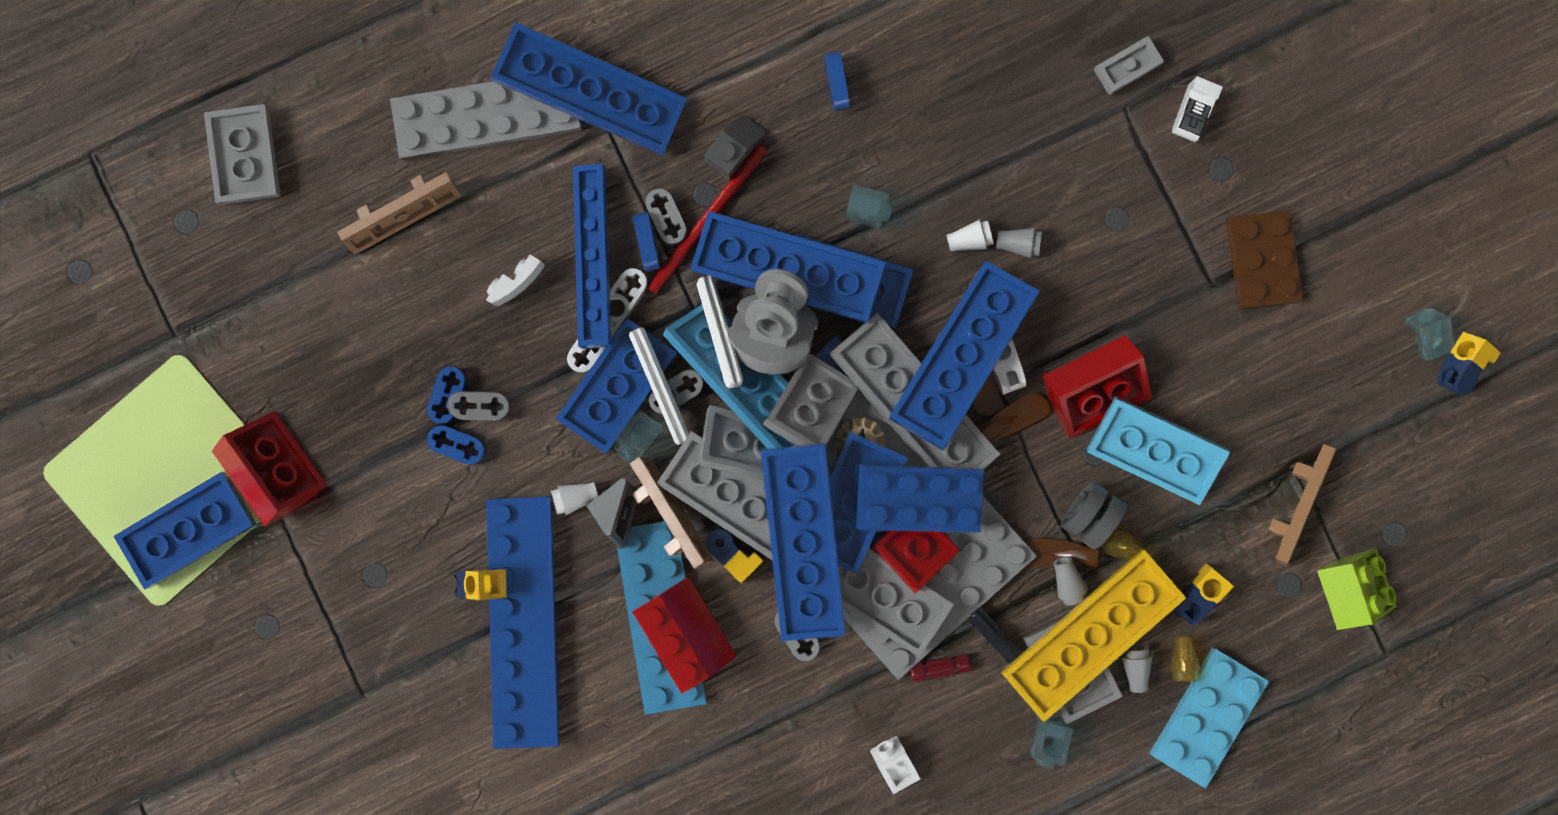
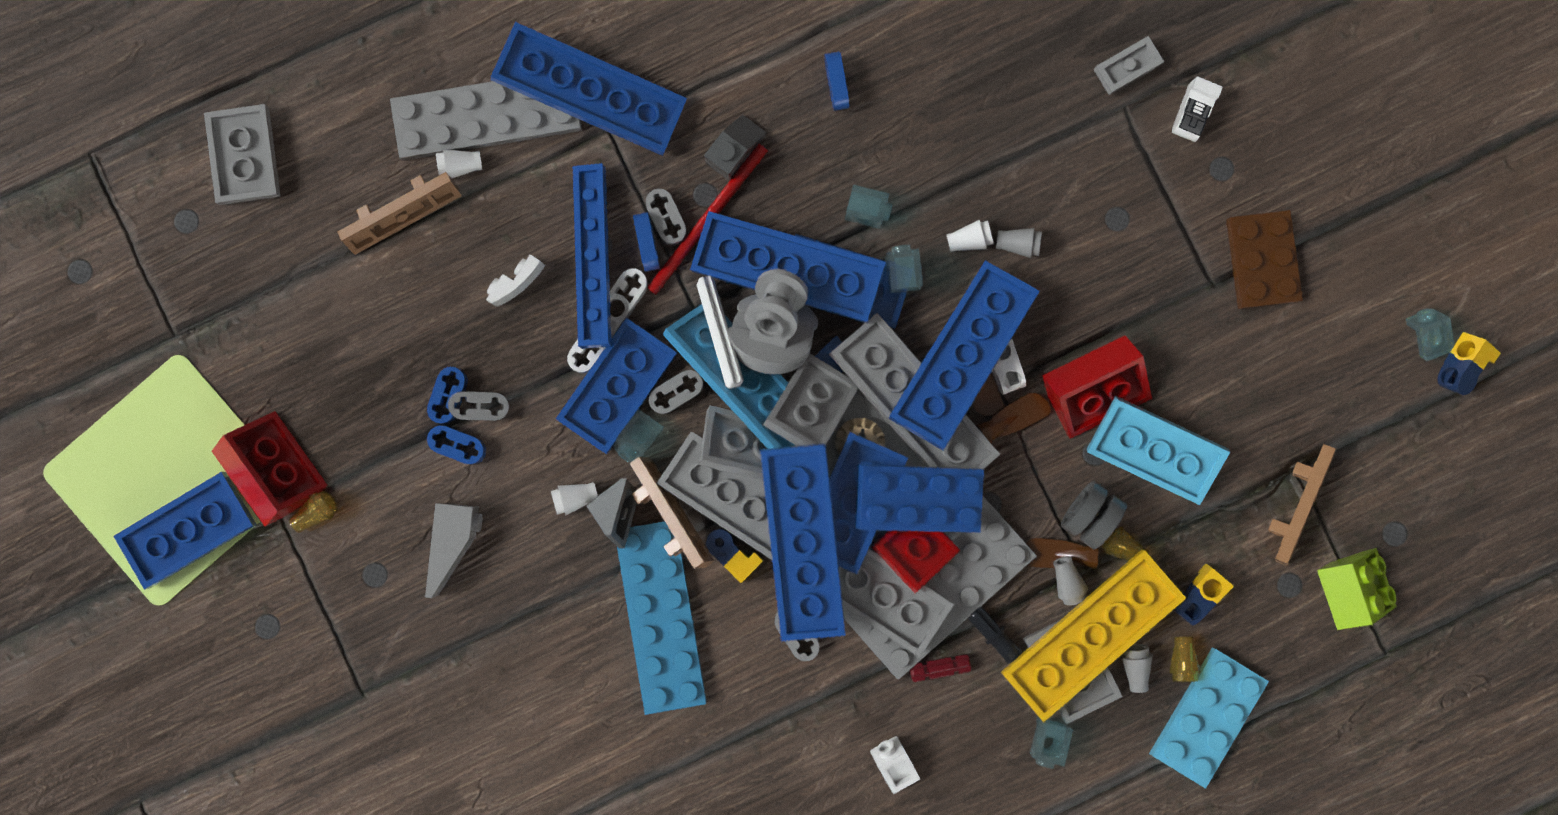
(314, 511): none -> clear yellow cone
(451, 537): none -> light grey slope
(458, 162): none -> white cone
(480, 584): yellow leg -> none
(523, 624): blue plate -> none
(659, 385): white axle -> none
(684, 634): red slope -> none
(904, 269): none -> clear light blue brick

